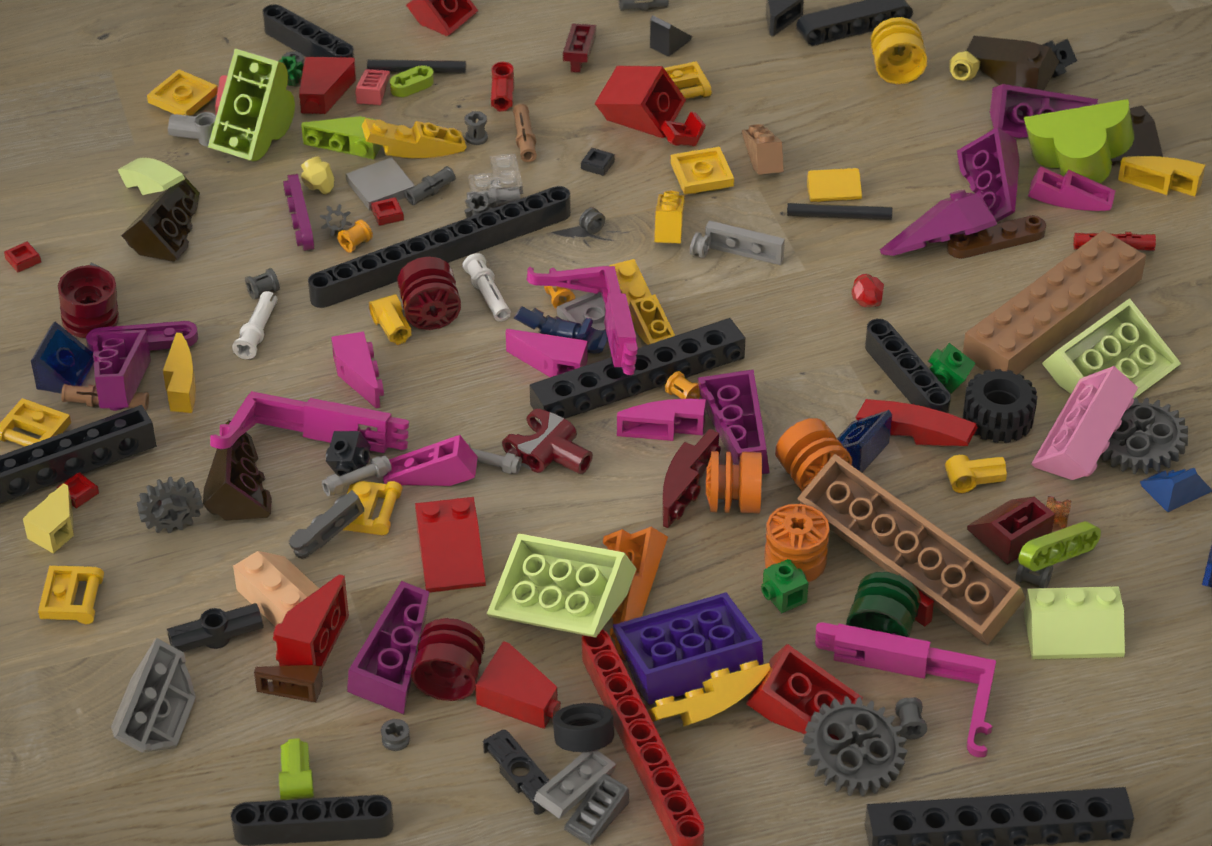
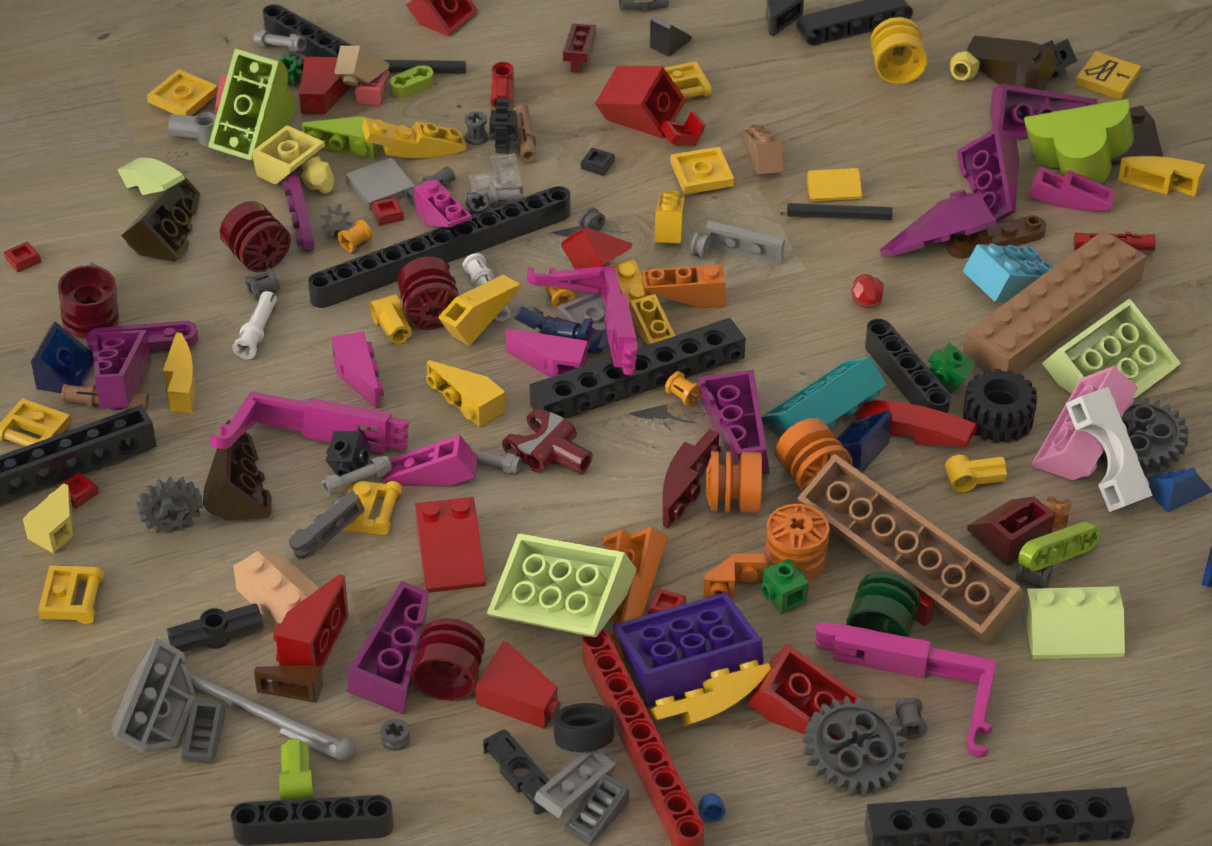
(203, 709): none -> dark grey slope
(255, 236): none -> dark red wheel
(284, 153): none -> light yellow slope
(292, 728): none -> light grey bar
(294, 42): none -> light grey bar
(358, 65): none -> tan slope
(438, 206): none -> dark pink slope
(470, 392): none -> yellow slope
(475, 309): none -> yellow slope
(503, 125): none -> black gear
(592, 248): none -> red slope
(662, 419): dark pink slope -> none
(665, 600): none -> red tile
(690, 285): none -> orange slope
(711, 808): none -> blue hinge
(736, 568): none -> orange slope
(828, 396): none -> teal slope
(1004, 269): none -> medium azure slope
(1108, 75): none -> yellow tile
(1124, 477): none -> white arch

